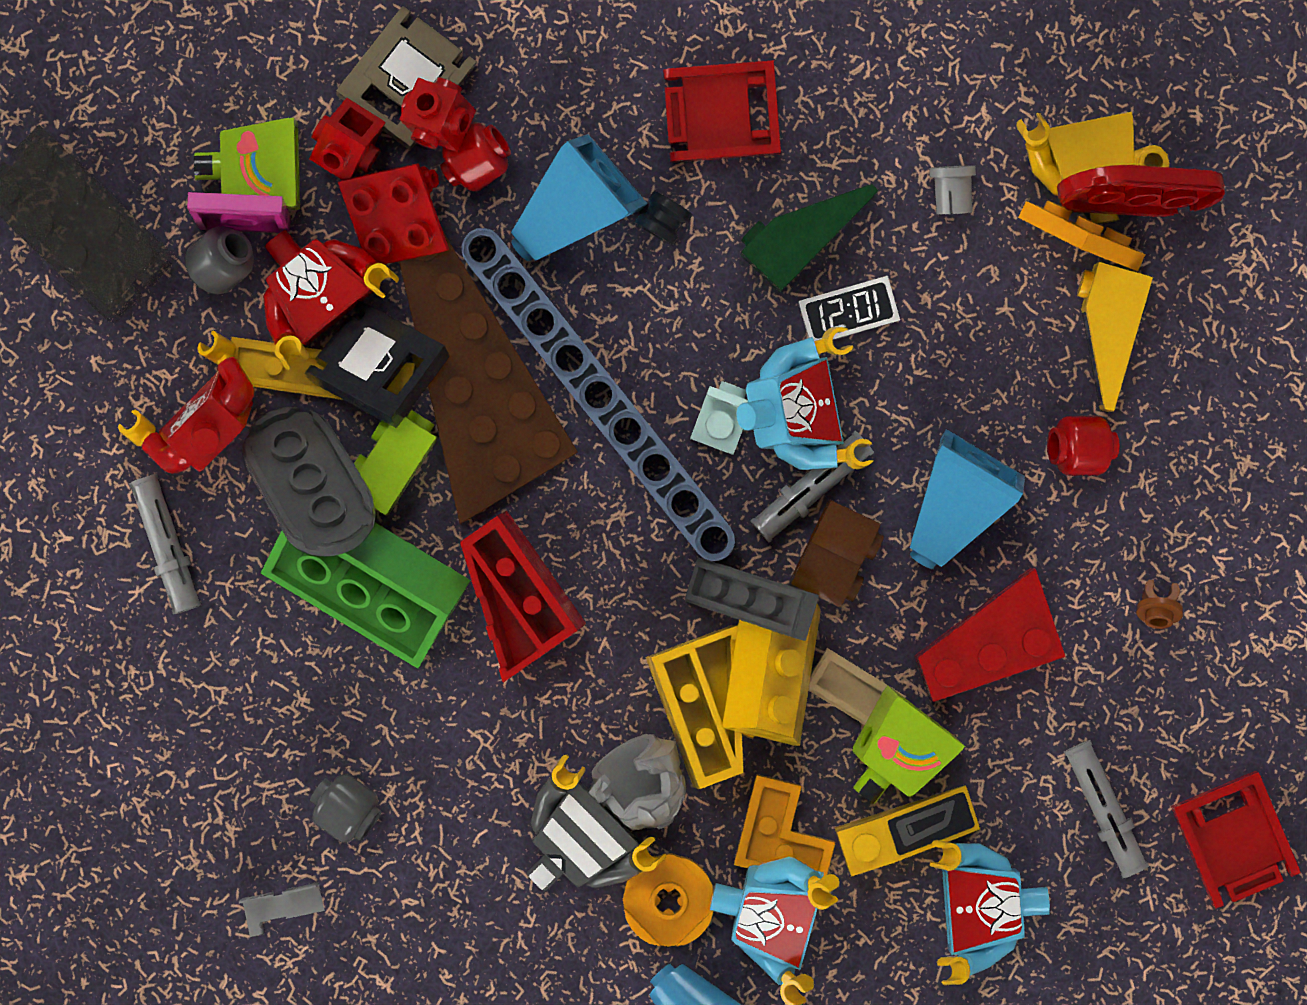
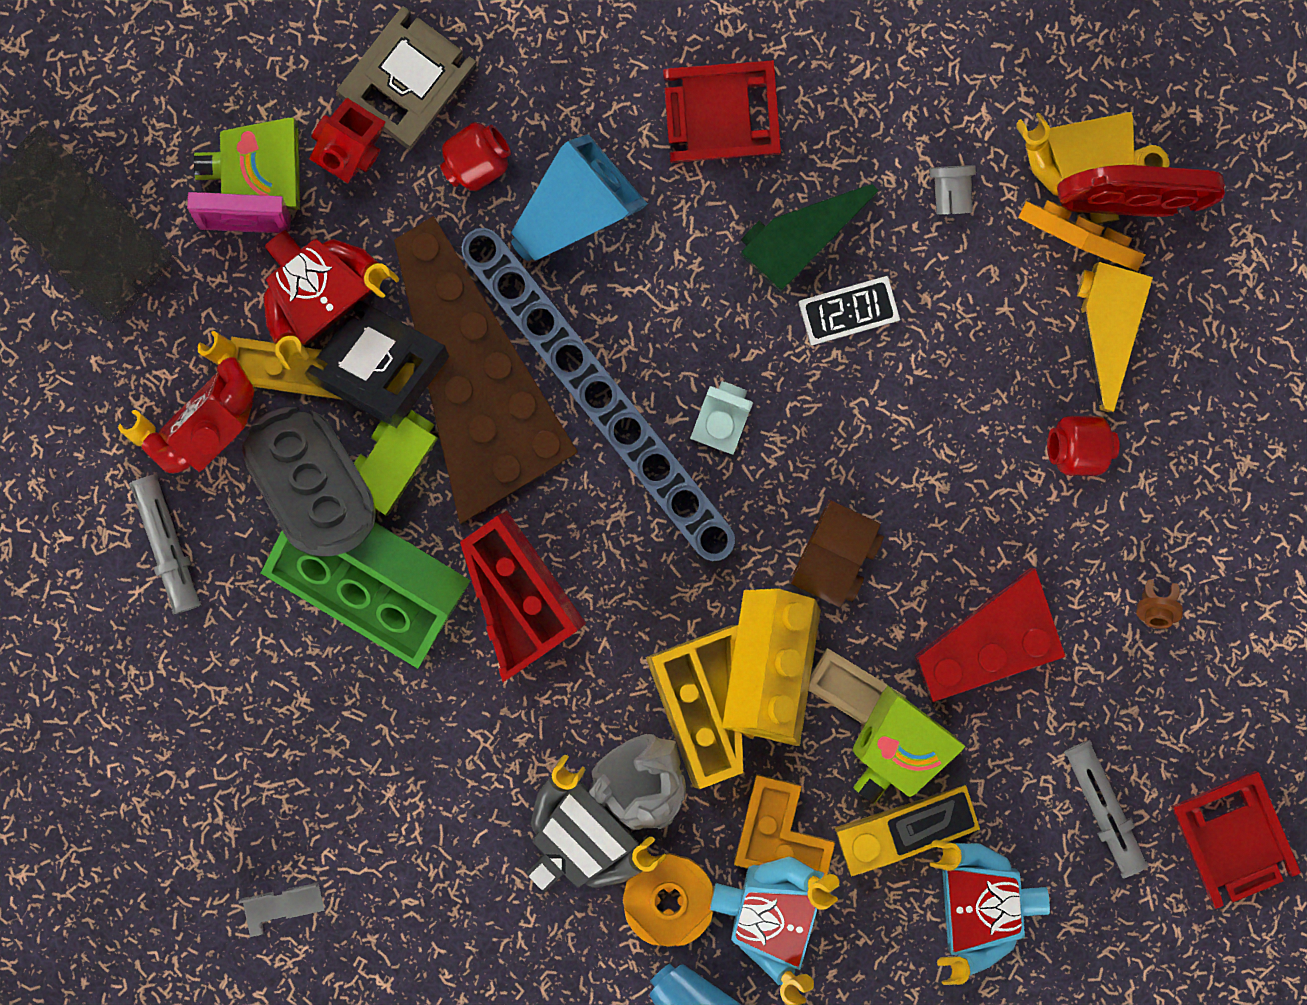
(219, 259): dark grey head -> none
(345, 808): dark grey head -> none
(395, 213): red hinge -> none
(437, 114): red brick -> none
(663, 218): black wheel -> none
(752, 598): dark grey tile -> none
(770, 523): light grey pin -> none
(796, 407): torso -> none
(961, 500): dark azure slope -> none

